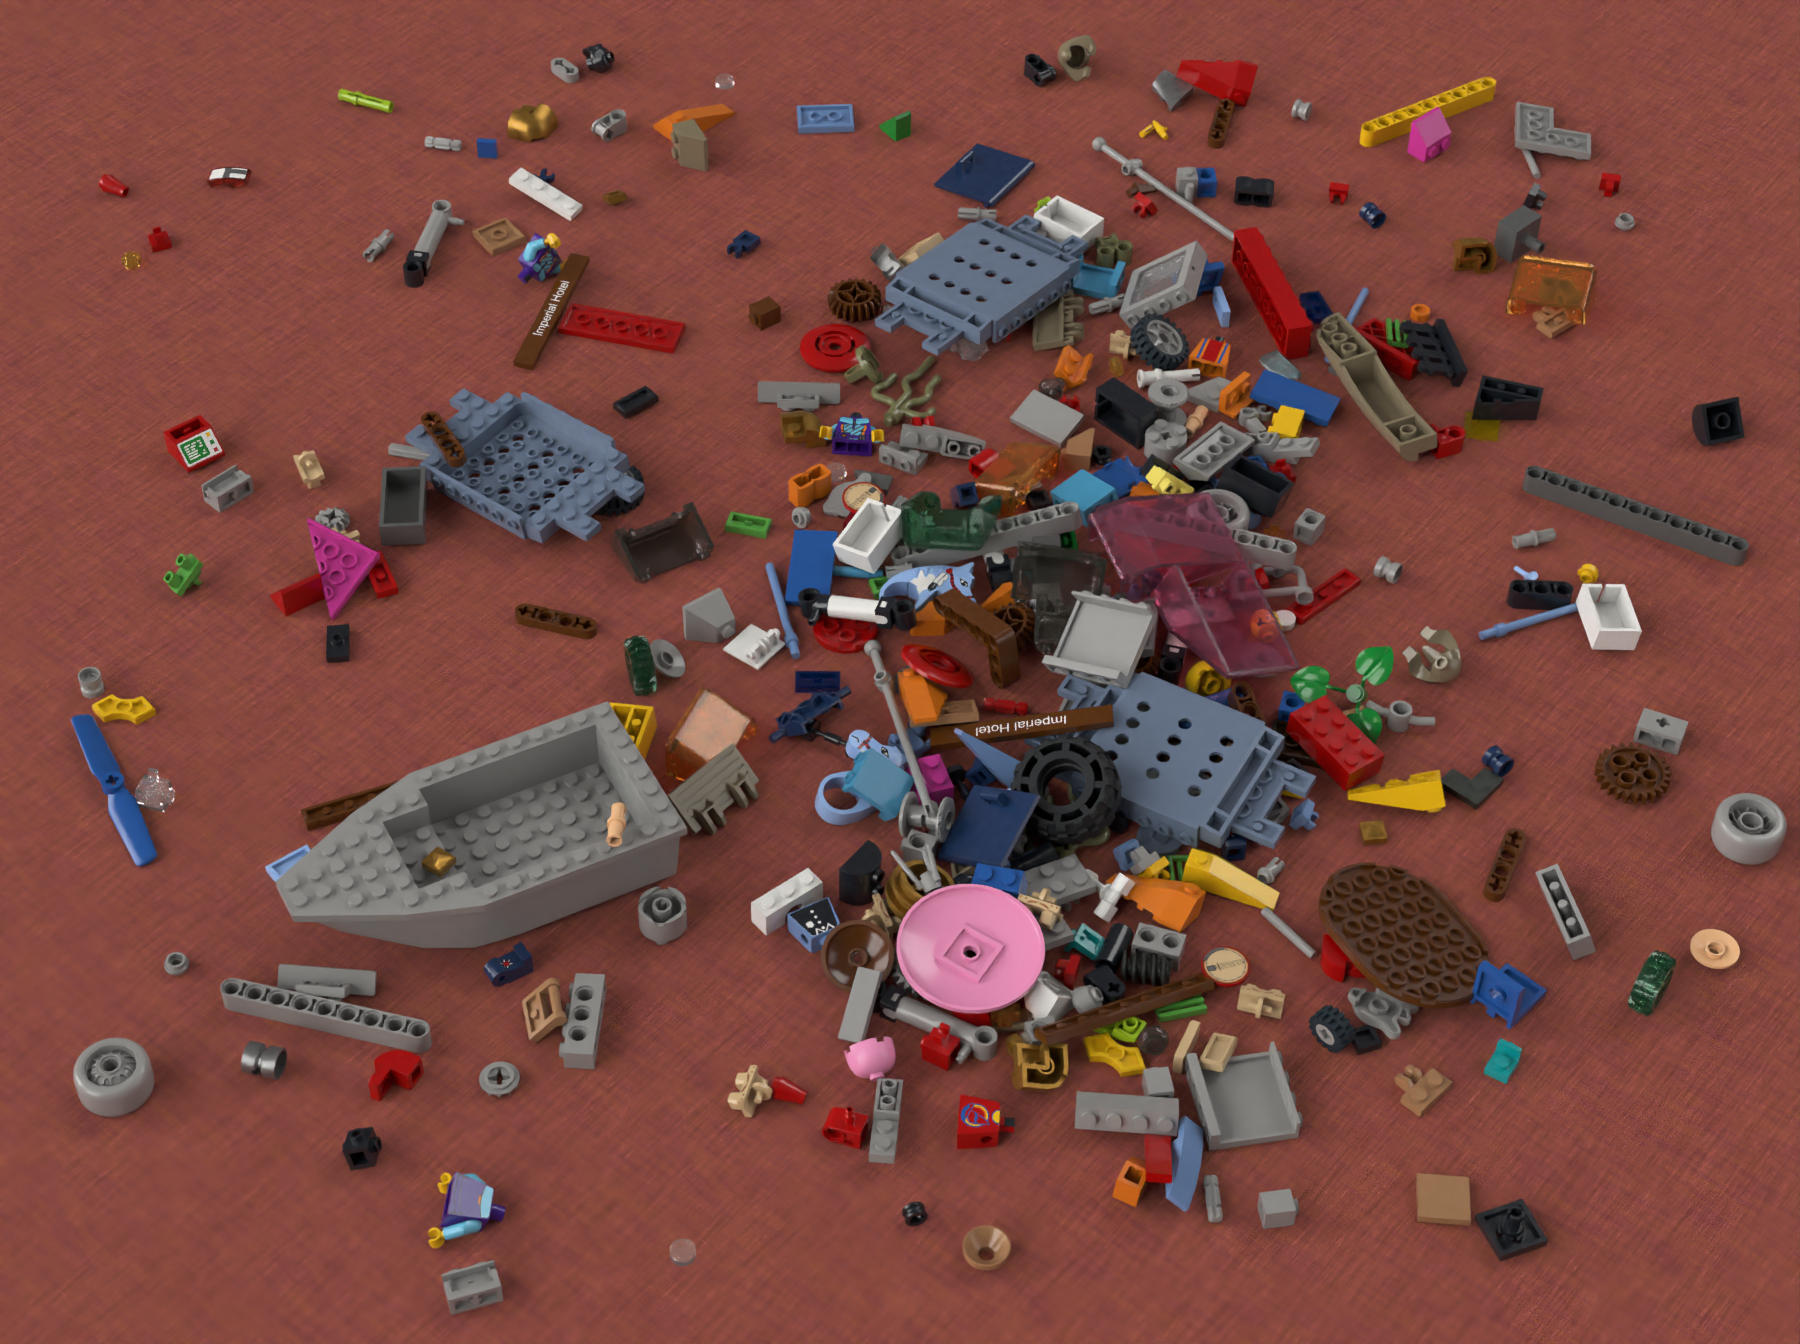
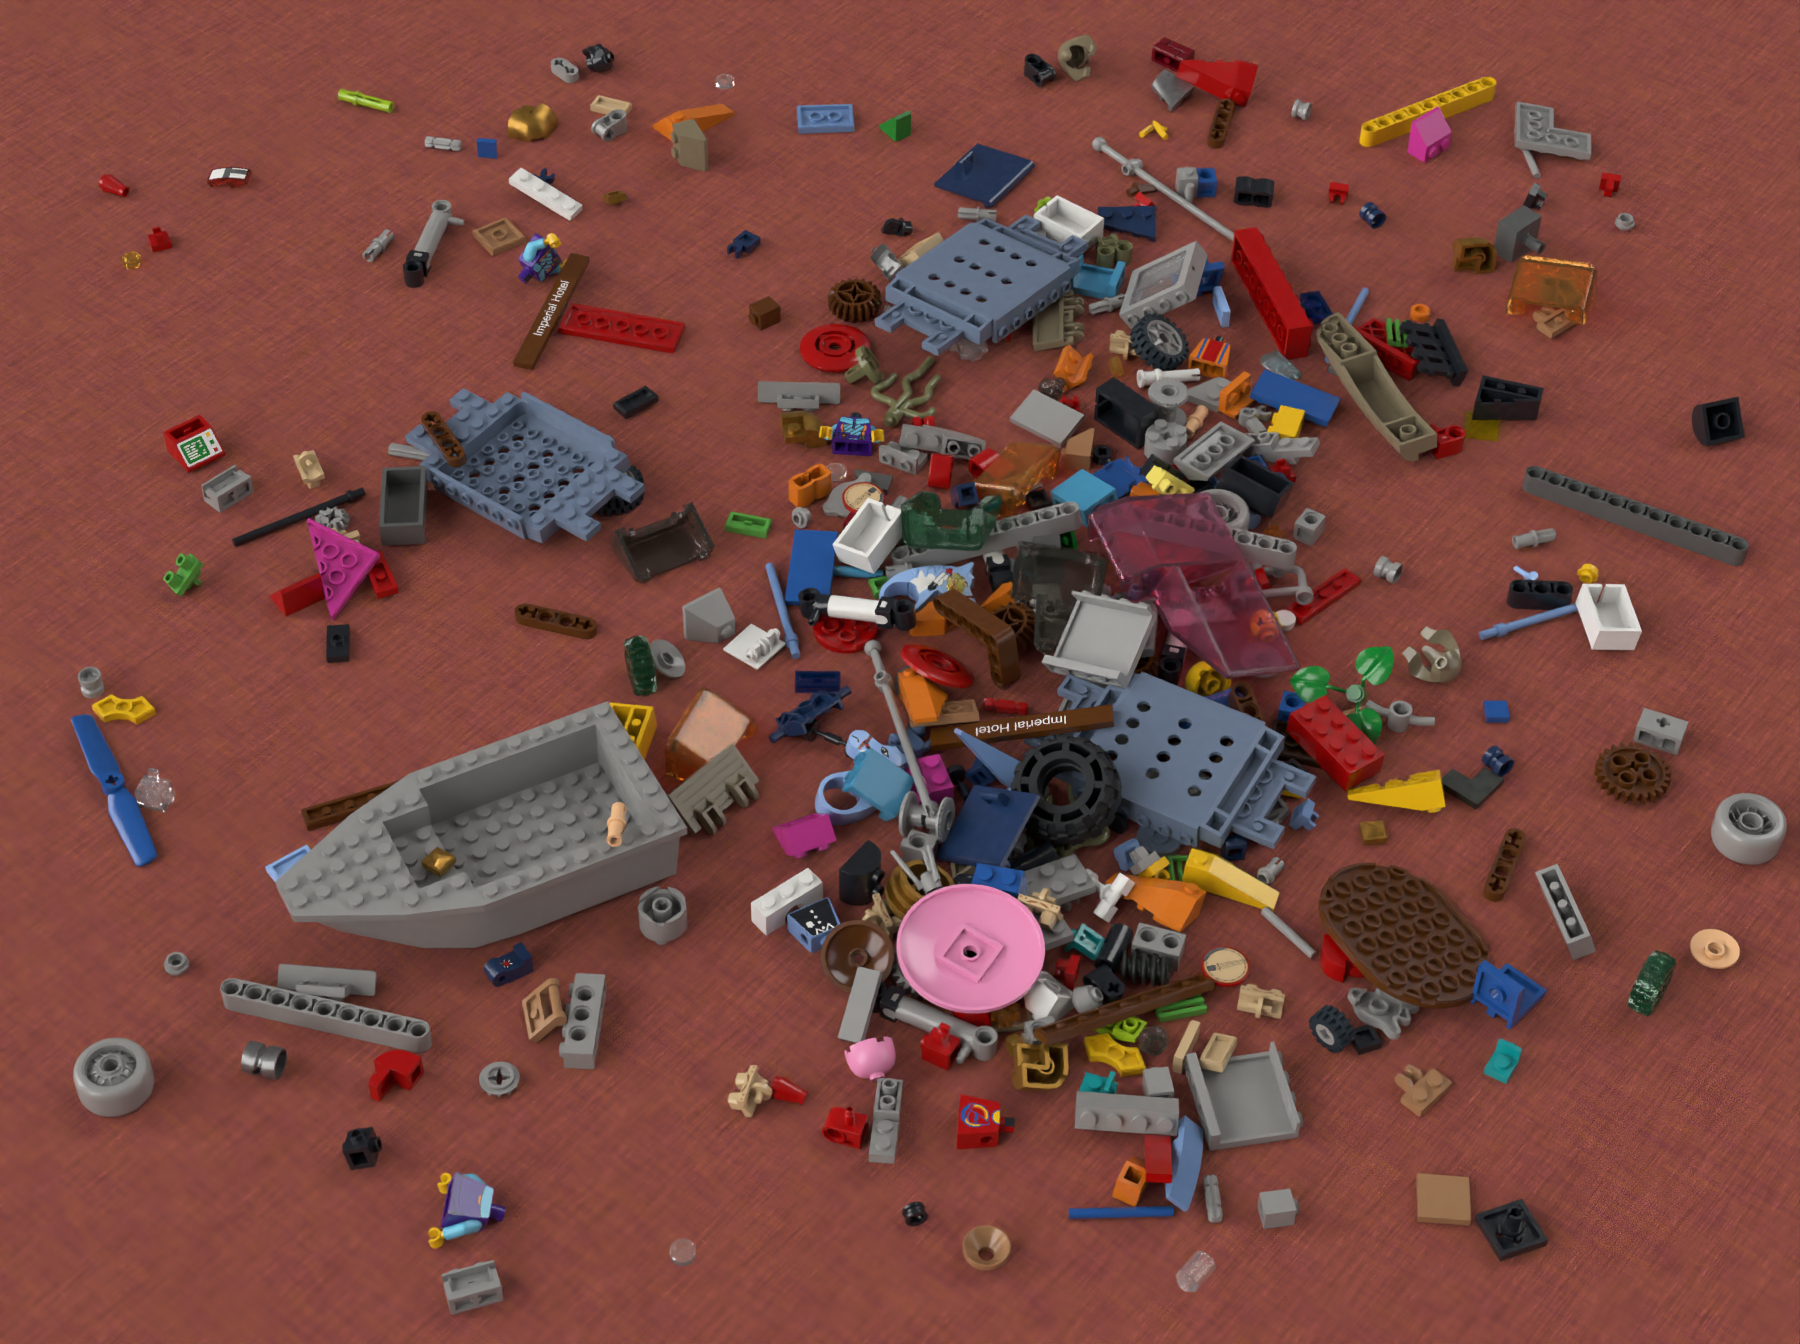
(350, 496): none -> black bar
(606, 105): none -> tan tile
(805, 834): none -> dark pink slope
(897, 227): none -> black piece
(940, 471): none -> red piece
(956, 582): none -> clear yellow plate
(1099, 1084): none -> teal bracket
(1121, 1212): none -> blue bar
(1130, 219): none -> dark blue wing
(1170, 53): none -> dark red brick
(1195, 1271): none -> clear brick
(1496, 711): none -> blue tile

